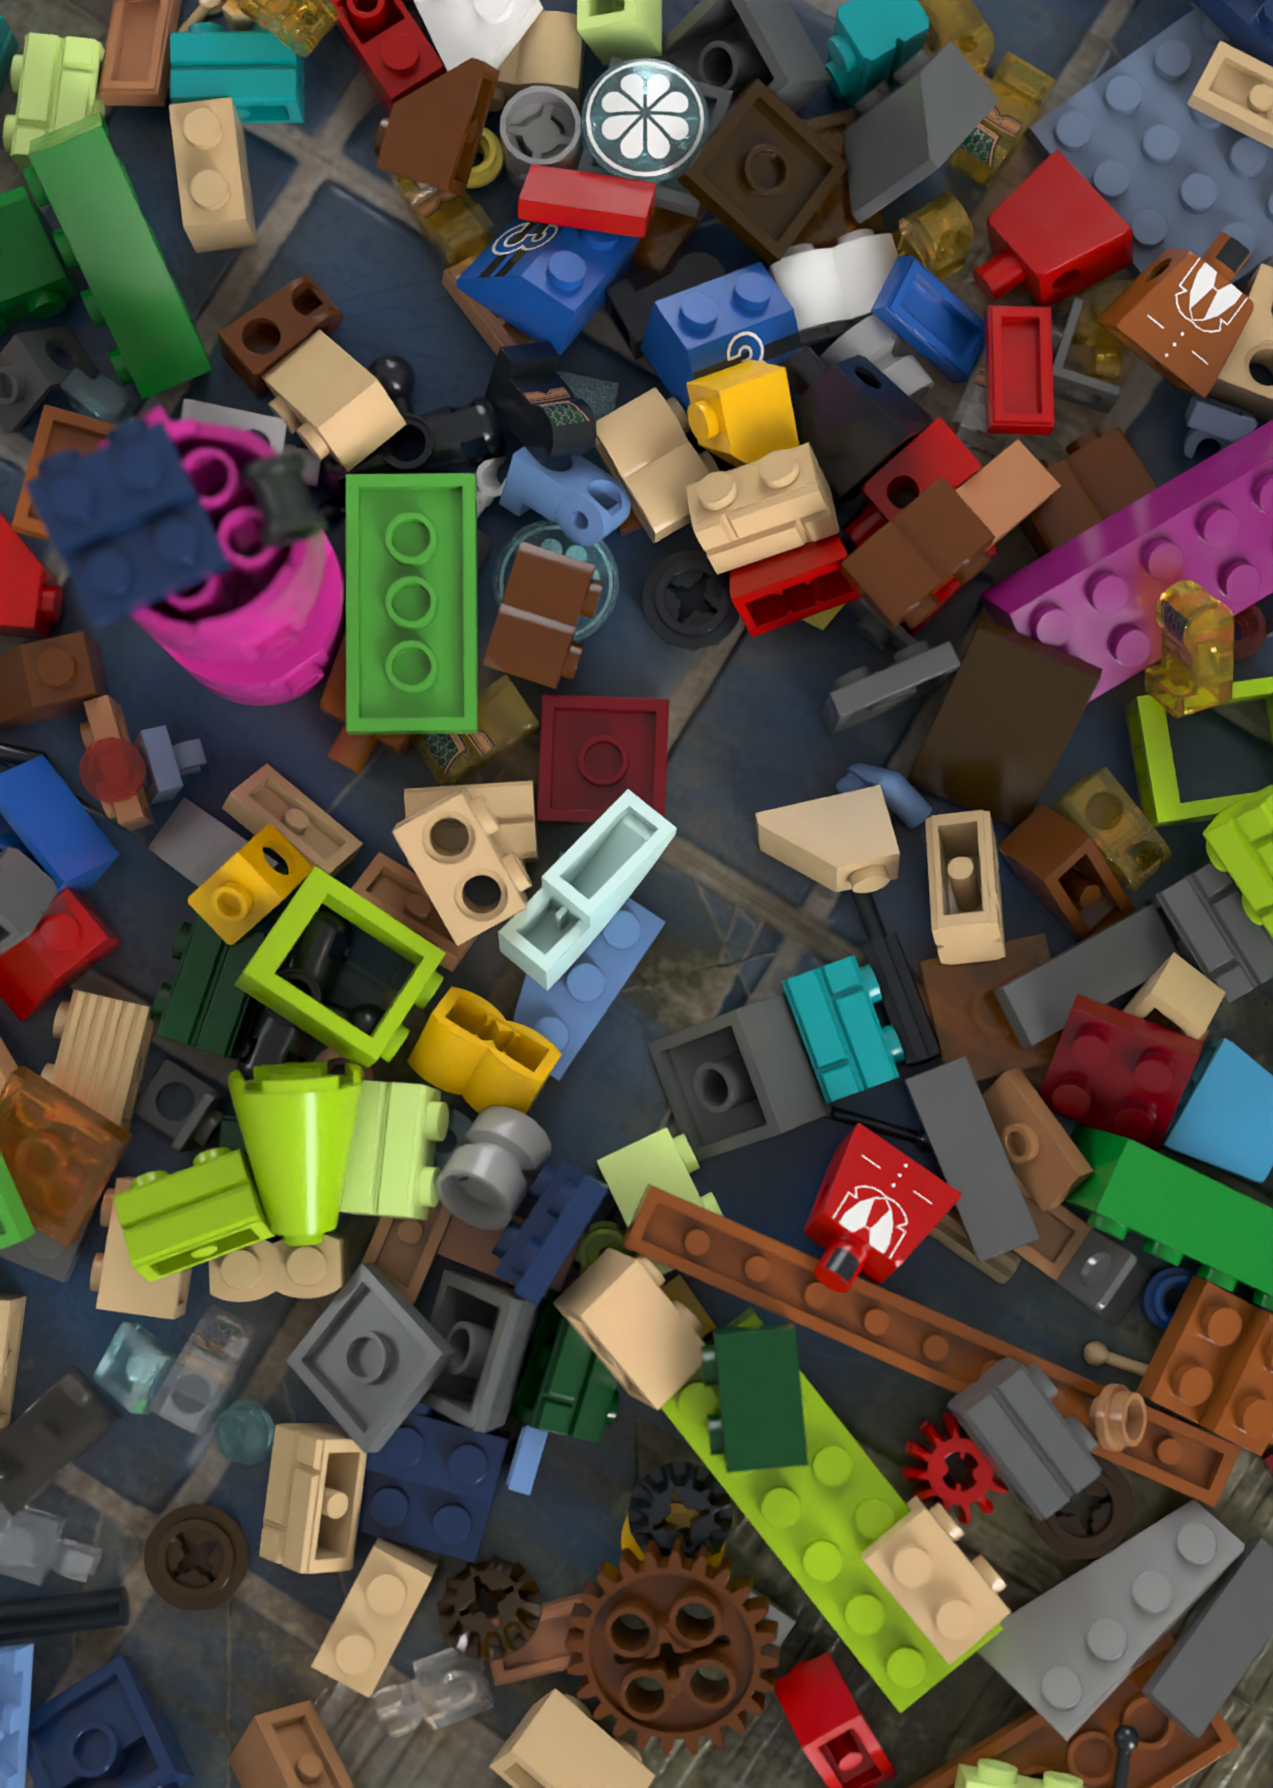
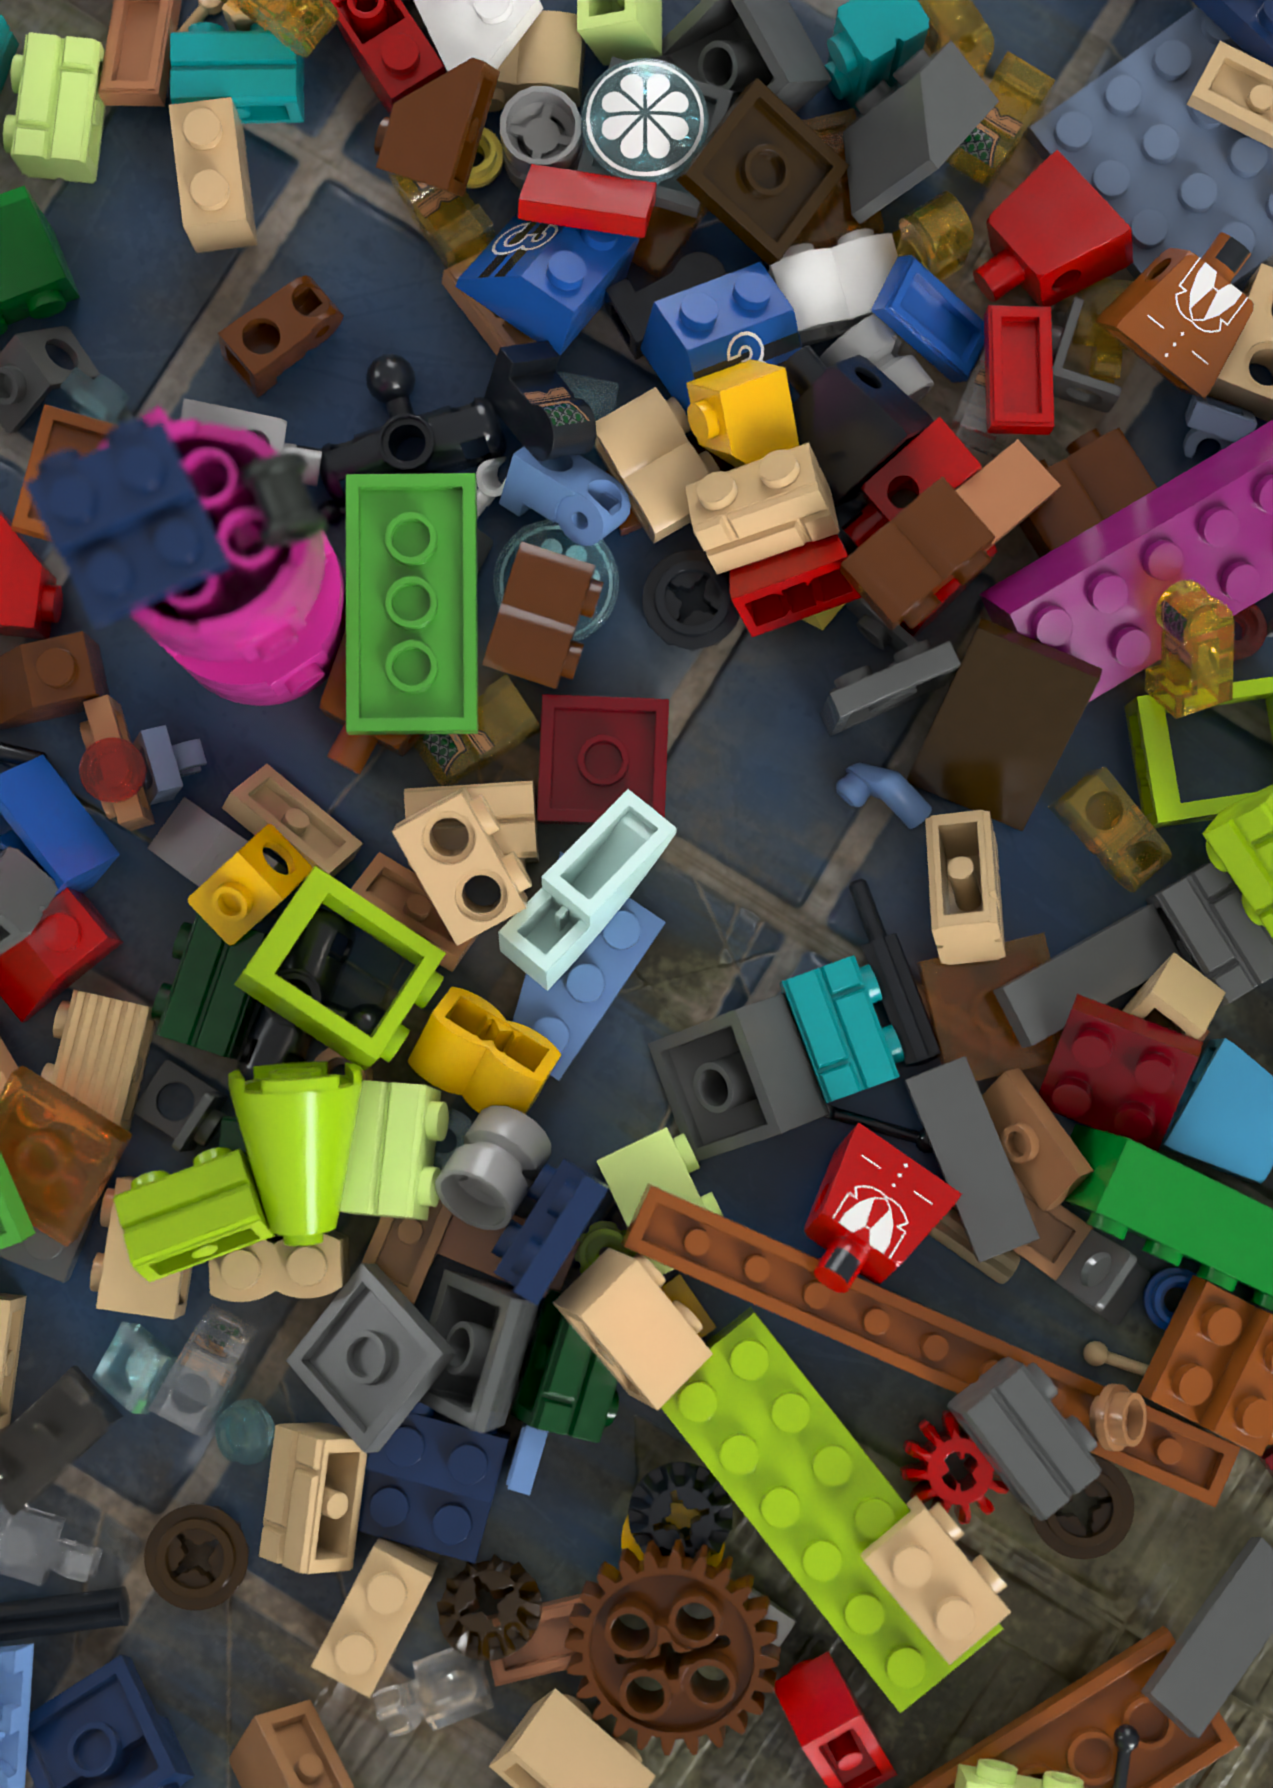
(117, 255): green wedge -> none
(331, 401): tan brick -> none
(757, 1397): dark green brick -> none
(834, 840): tan slope -> none
(1065, 873): reddish brown slope -> none
(1100, 1623): light grey wing -> none

